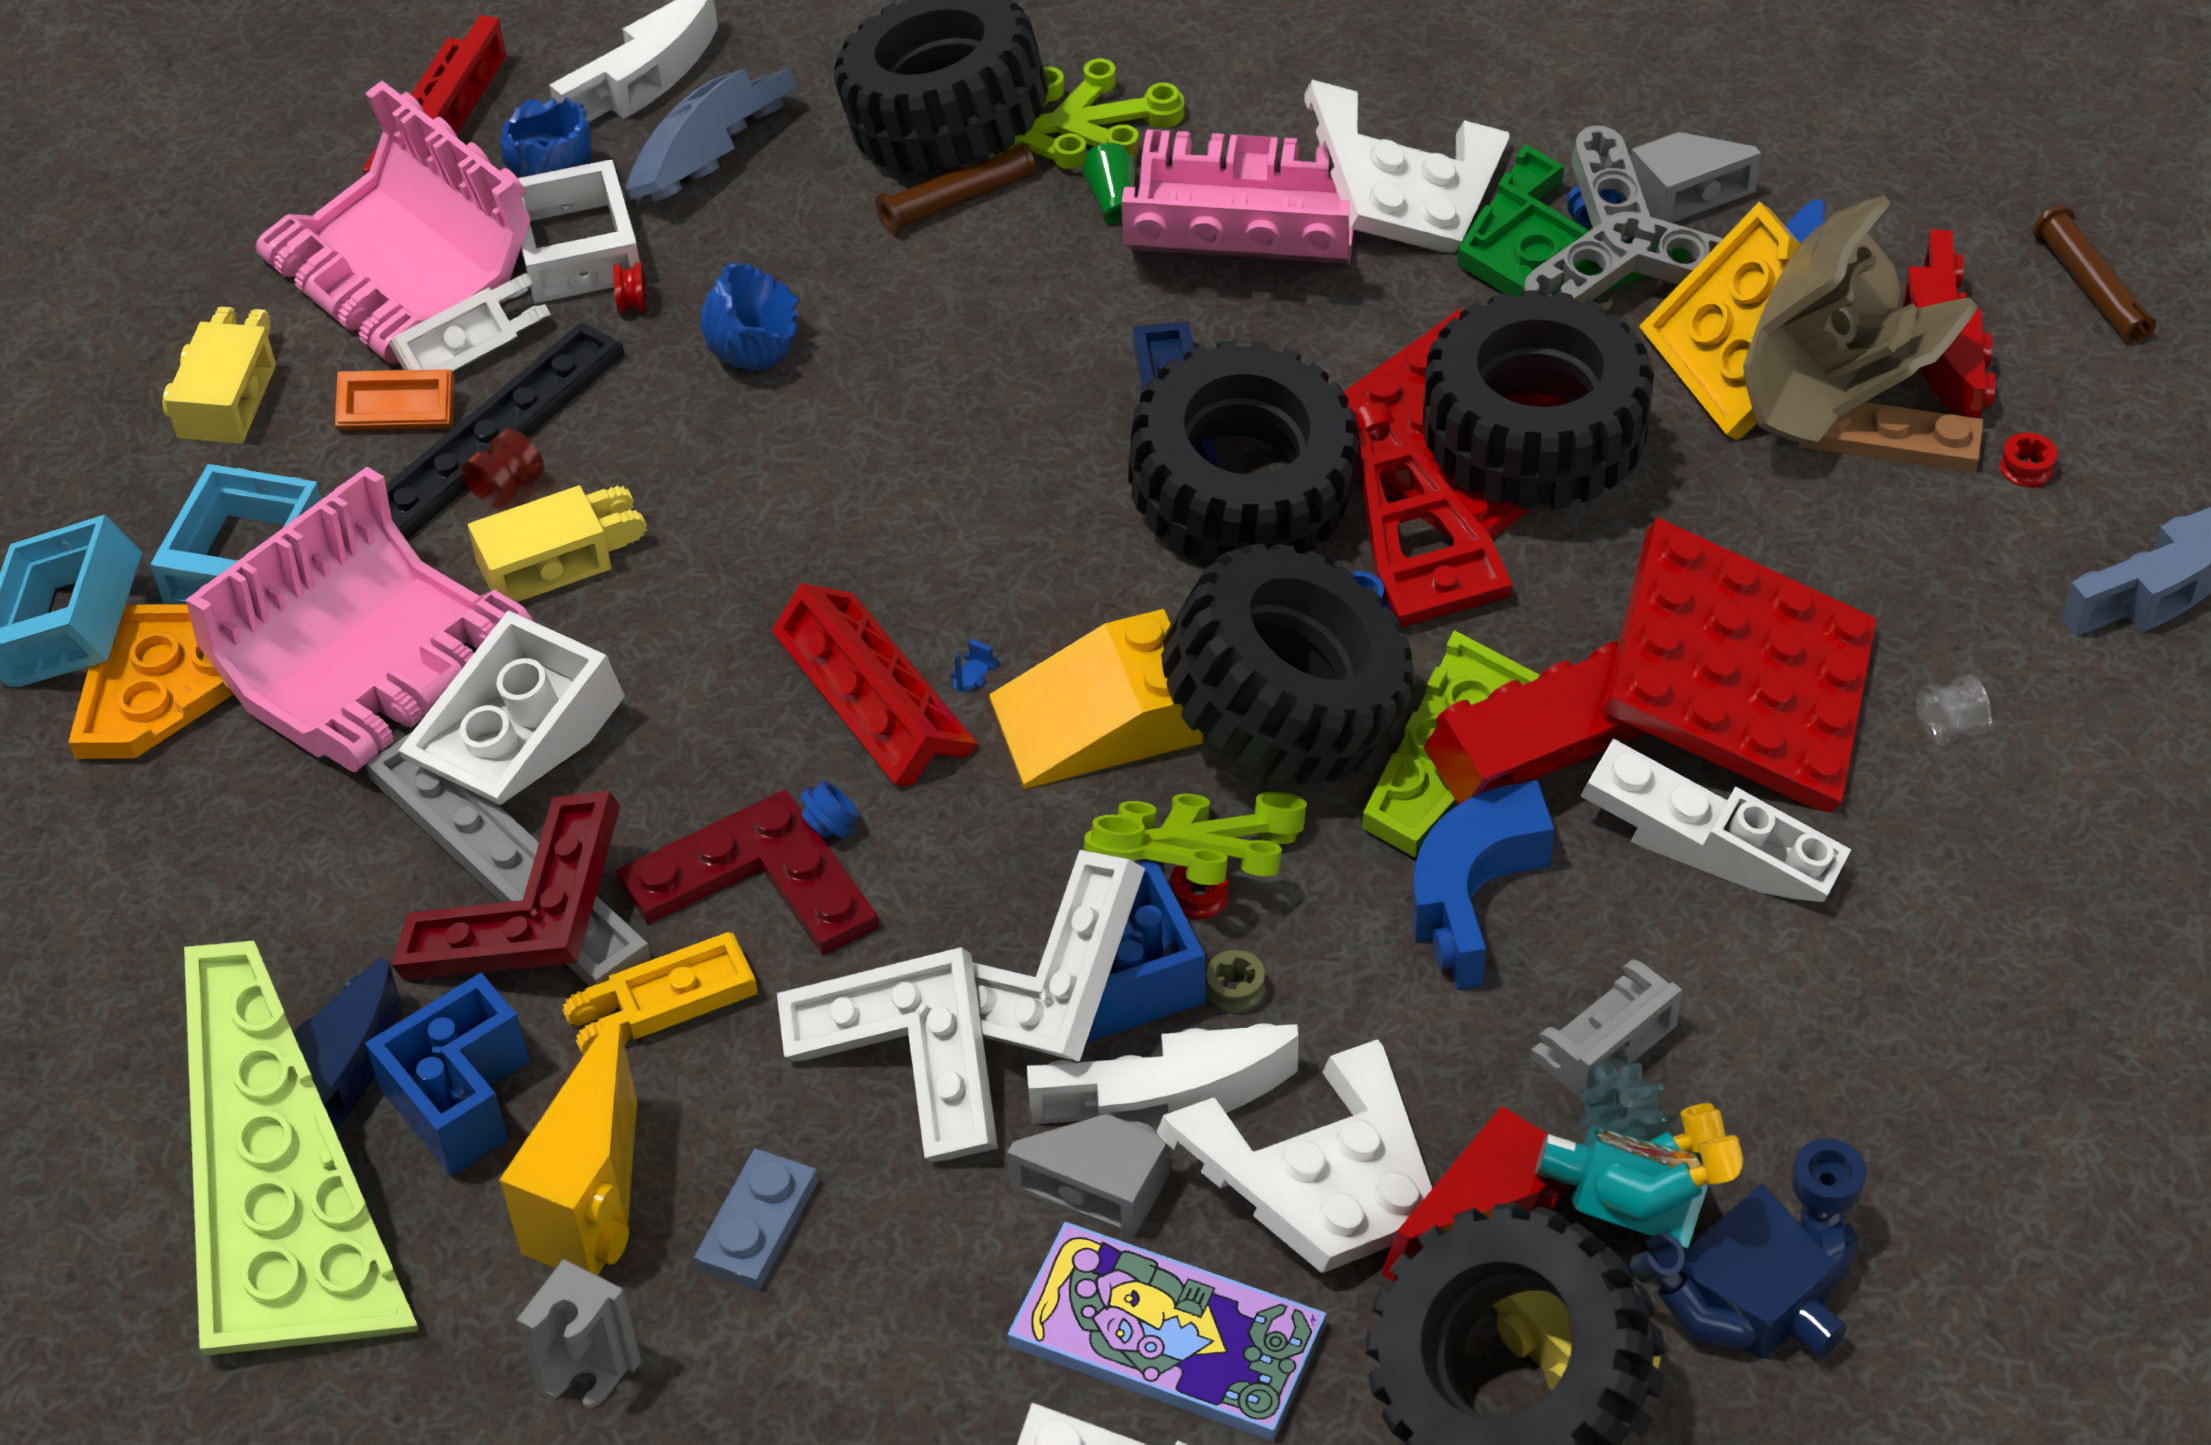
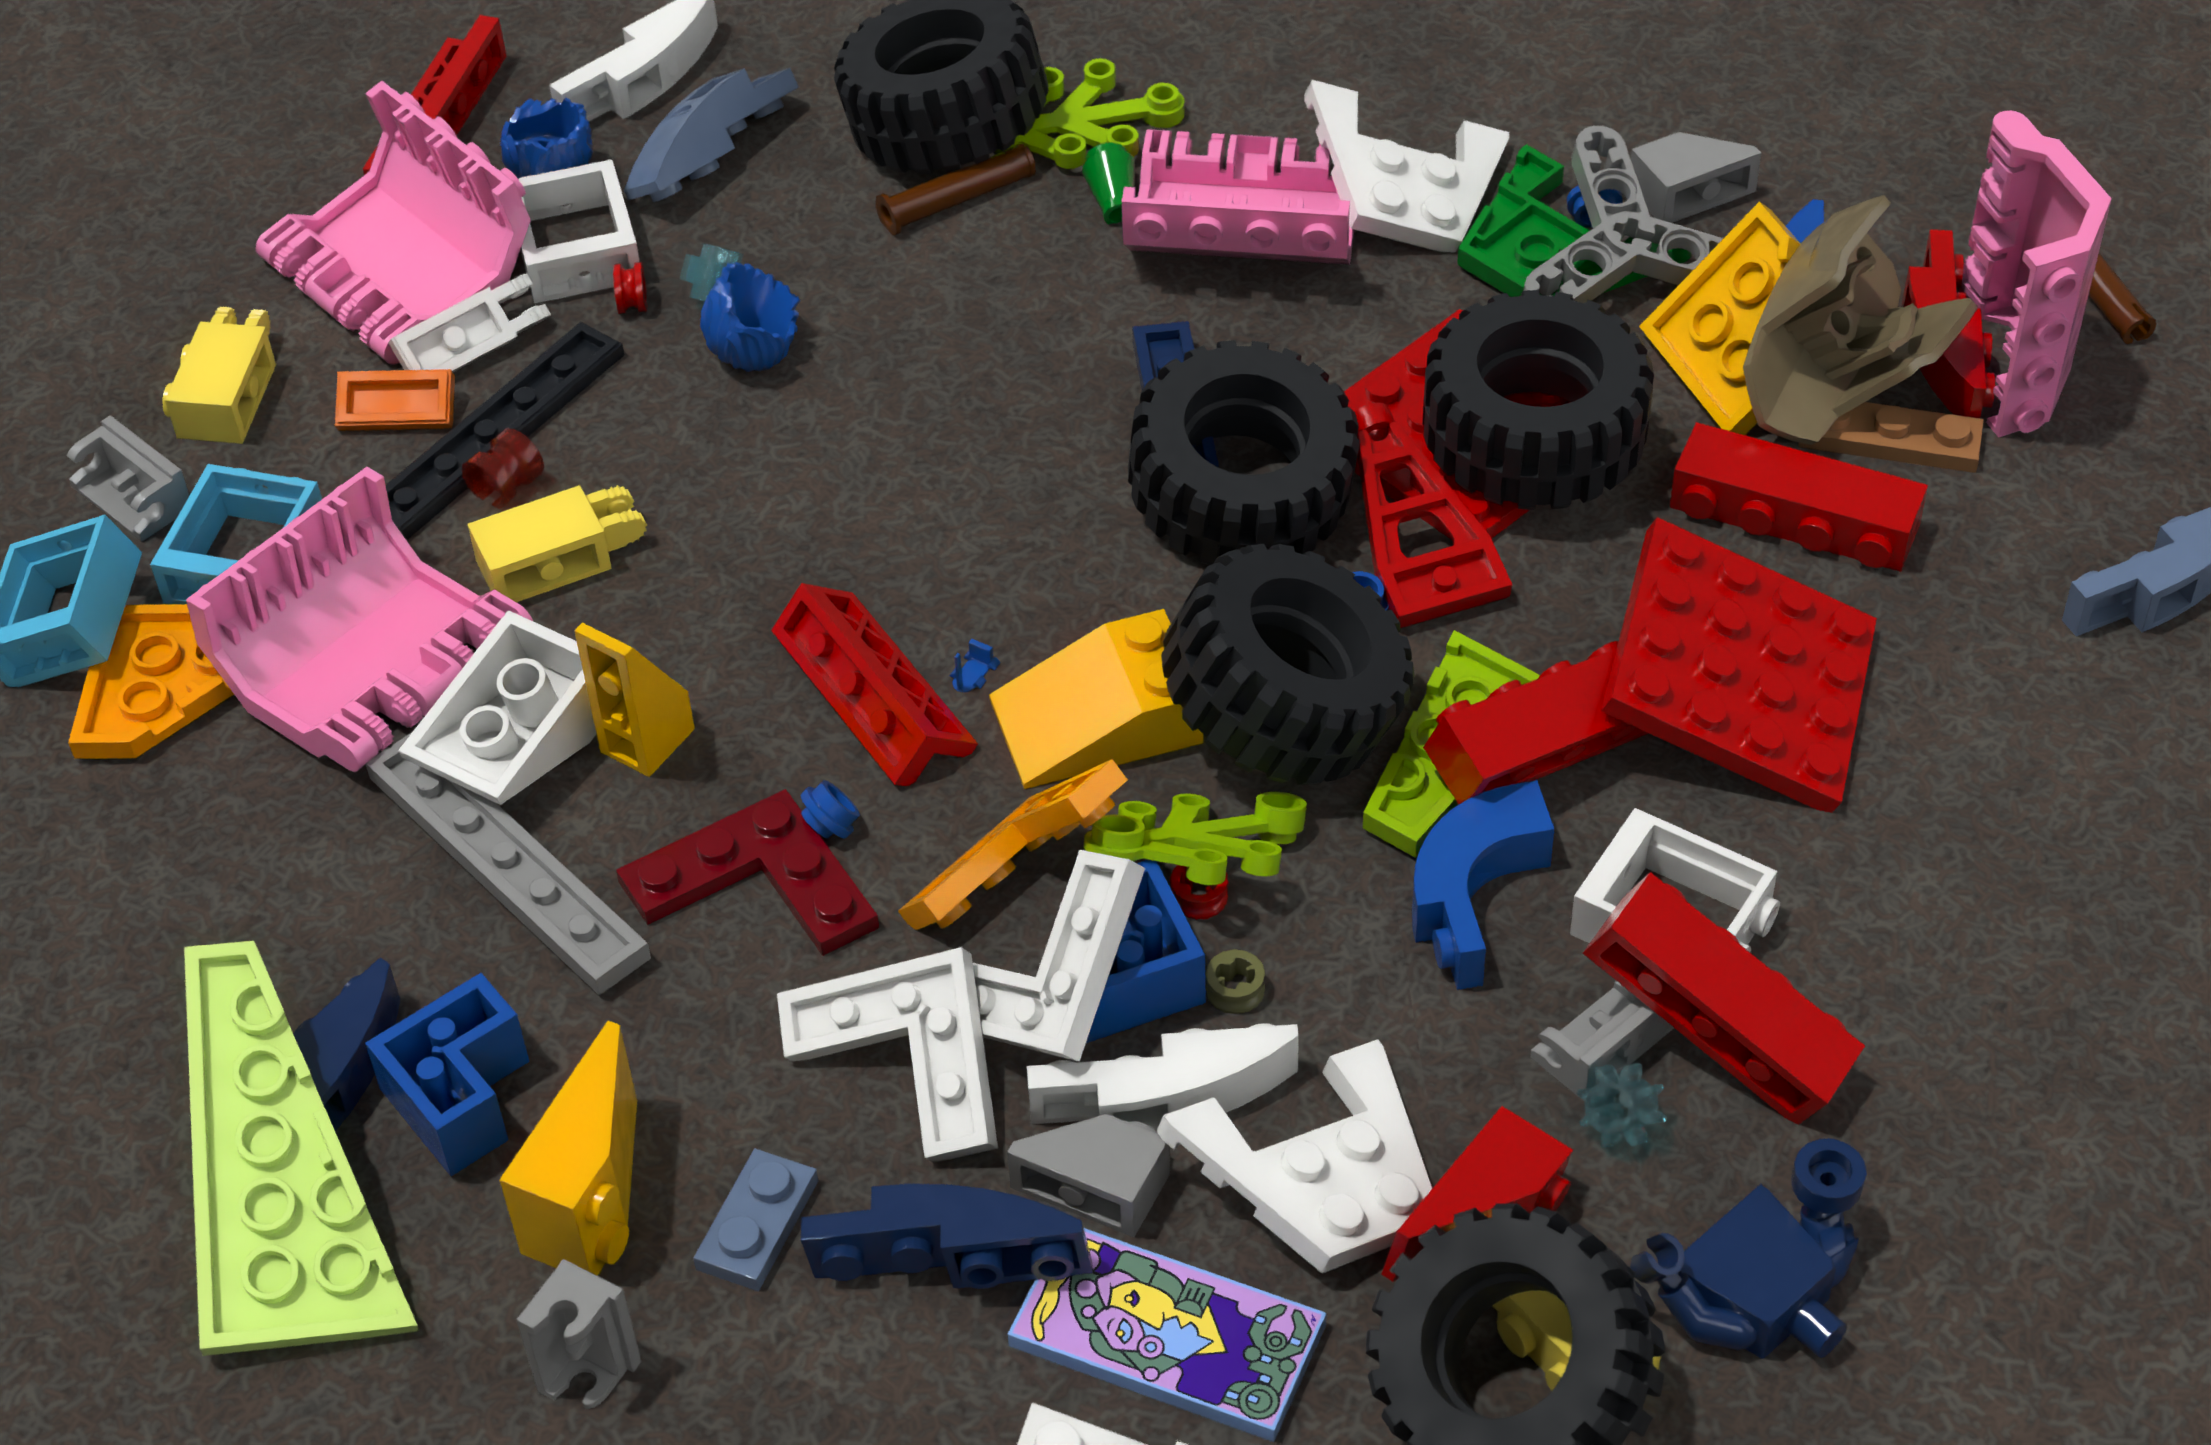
(128, 479): none -> light grey hinge
(530, 932): dark red plate -> none
(633, 703): none -> yellow slope
(664, 991): yellow hinge -> none
(706, 268): none -> clear light blue gear
(970, 1230): none -> dark blue slope
(1043, 815): none -> light orange plate
(1643, 1182): teal torso -> none
(1682, 857): none -> white window
(1724, 999): none -> red brick
(1728, 838): white slope -> none
(1798, 496): none -> red brick
(1954, 709): clear wheel -> none
(2027, 473): red bush -> none
(2033, 263): none -> bright pink hinge

